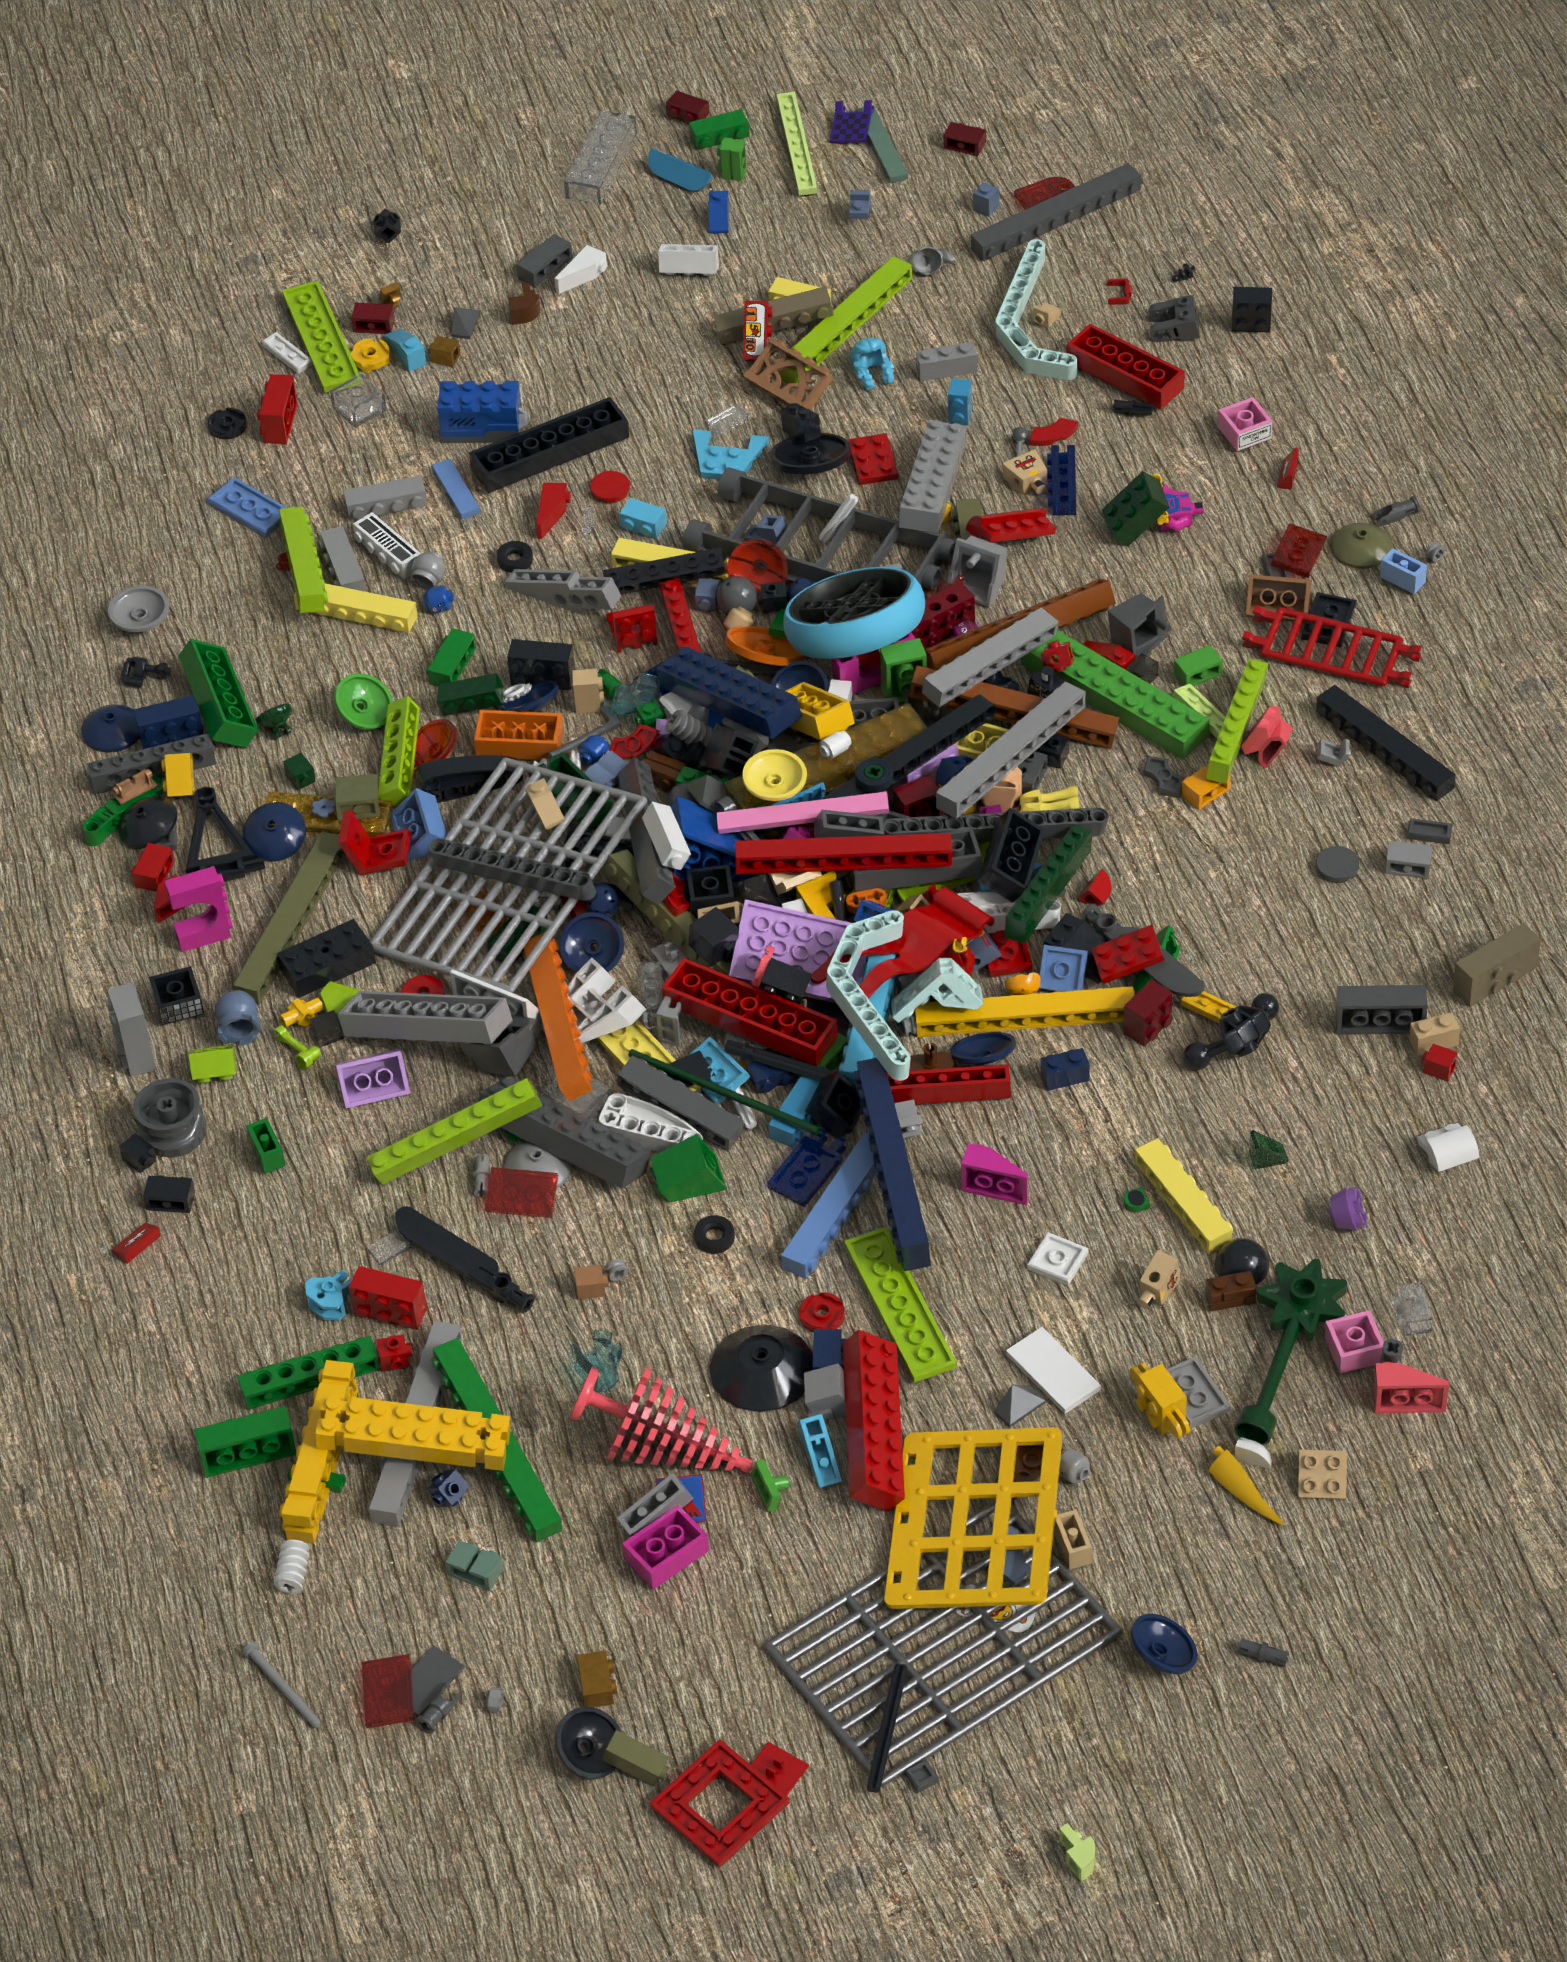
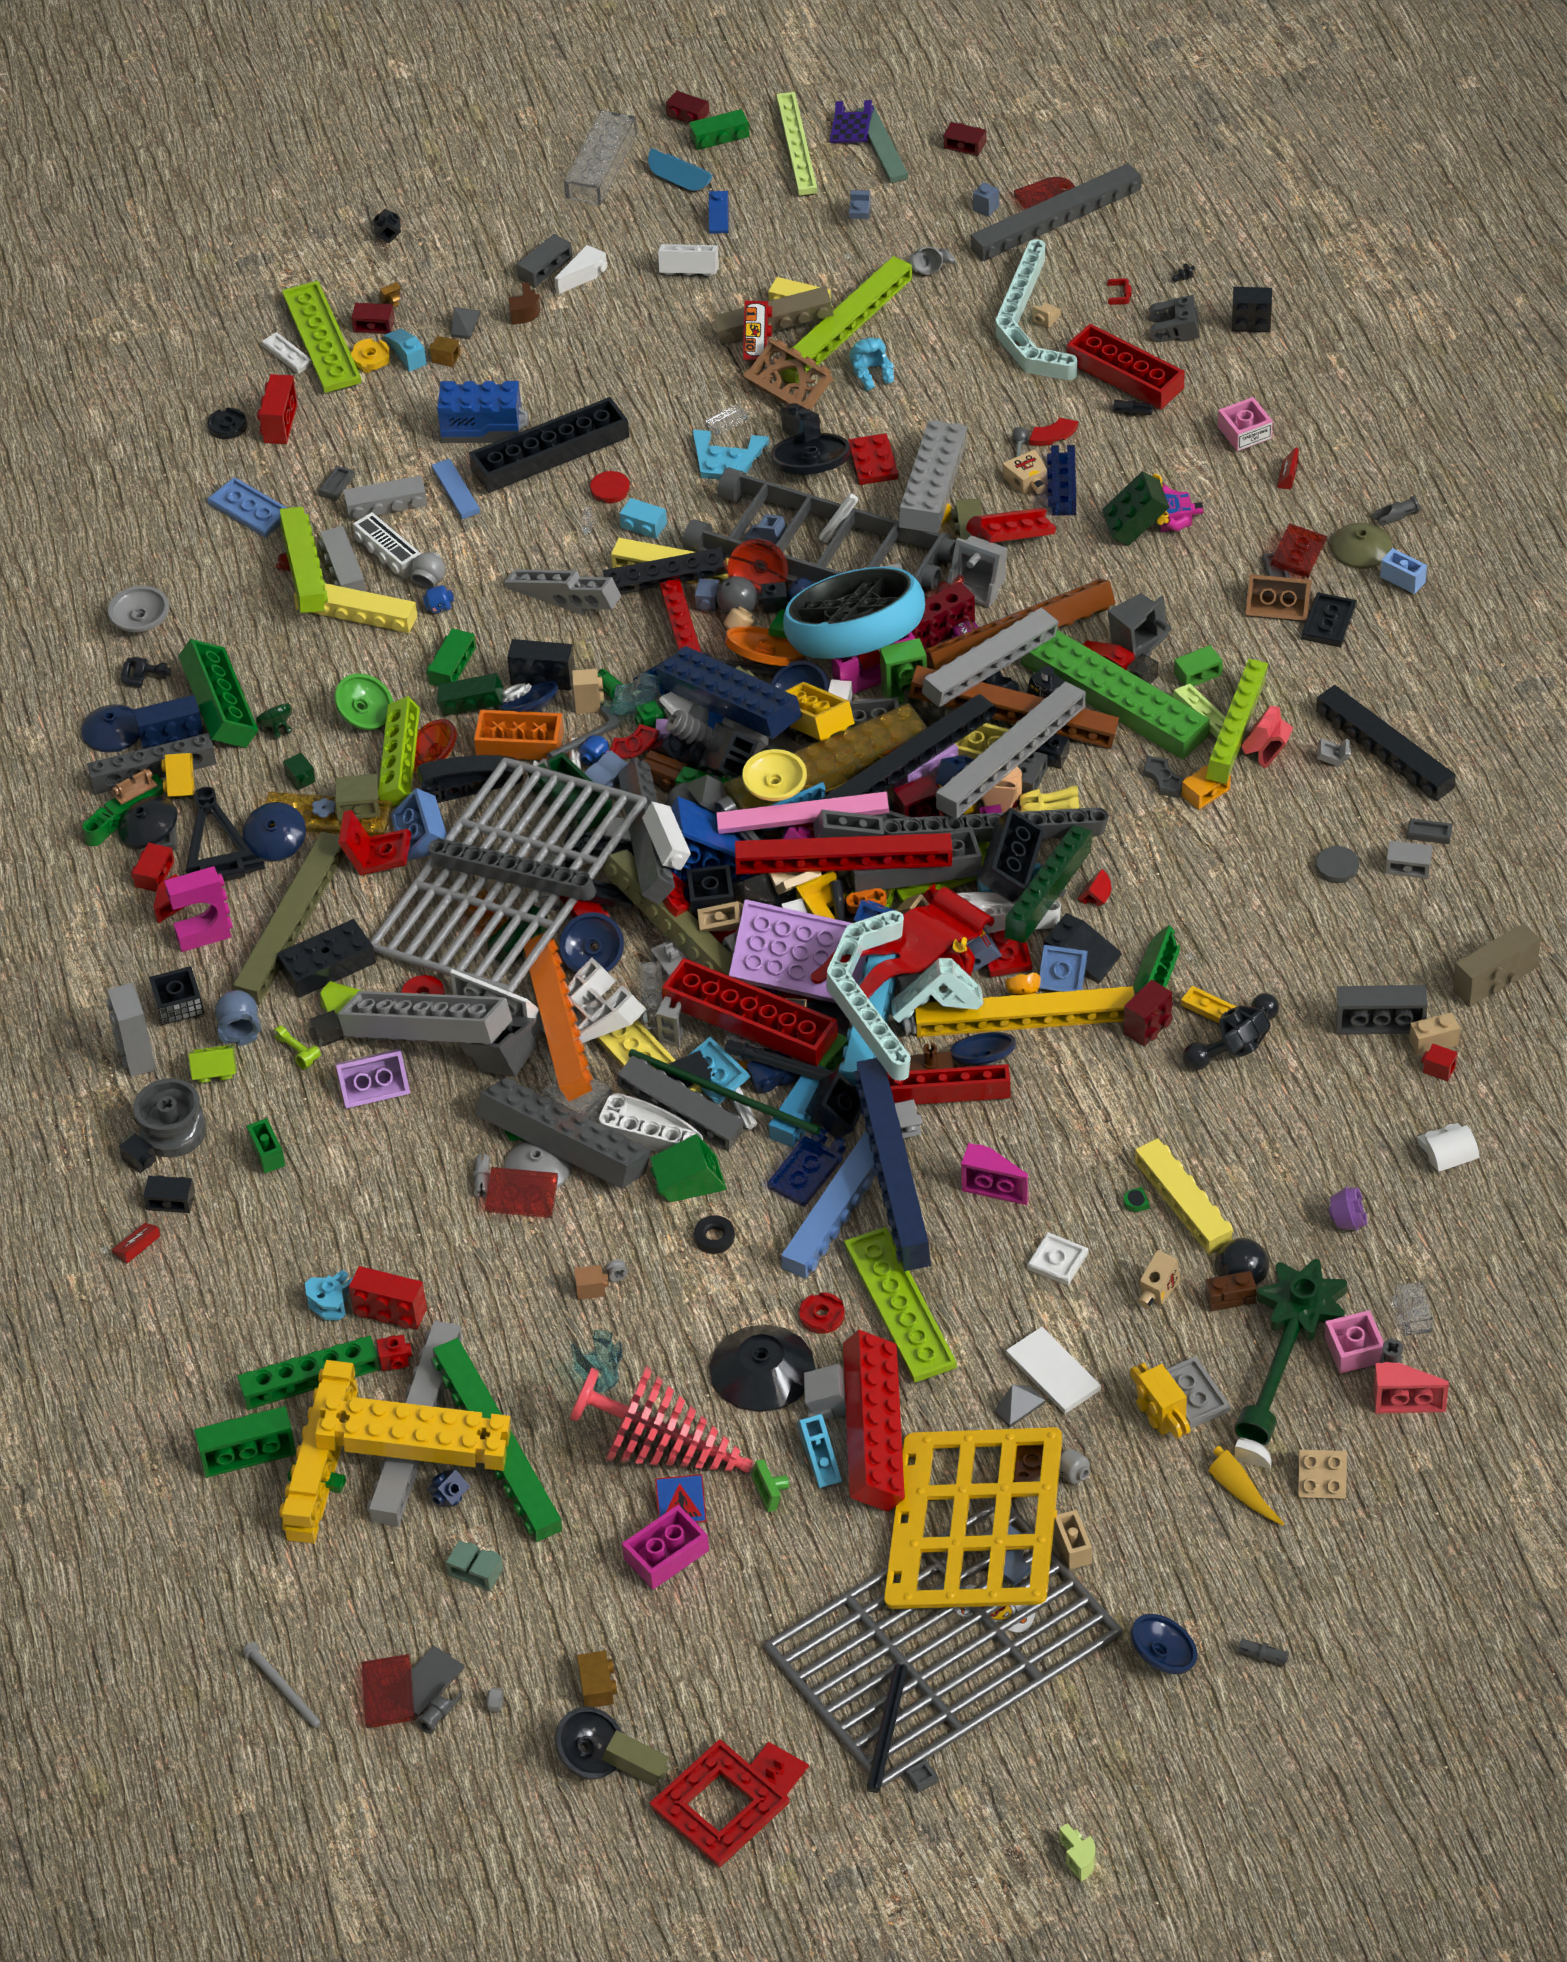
(291, 1566): white piece -> none
(300, 1012): yellow axle -> none
(336, 483): none -> dark grey tile
(358, 400): clear brick -> none
(389, 1247): clear tile -> none
(454, 1131): lime brick -> none
(461, 1257): black piece -> none
(514, 547): black tyre -> none
(544, 803): tan slope -> none
(552, 506): red slope -> none
(601, 901): dark blue helmet -> none
(622, 631): red bracket -> none
(655, 1504): light grey brick -> none
(713, 937): black plate -> none
(732, 159): bright green brick -> none
(763, 964): coral tile -> none
(785, 981): black brick -> none
(827, 1348): dark blue brick -> none
(835, 744): white brick -> none
(868, 781): black bush -> none
(946, 361): light grey brick -> none
(960, 401): dark azure brick -> none
(1062, 650): red brick -> none
(1065, 1069): dark blue brick -> none
(1127, 954): red plate -> none
(1168, 973): dark grey piece -> none
(1266, 1151): clear green slope -> none
(1388, 674): red bar -> none
(1435, 551): light grey bush -> none

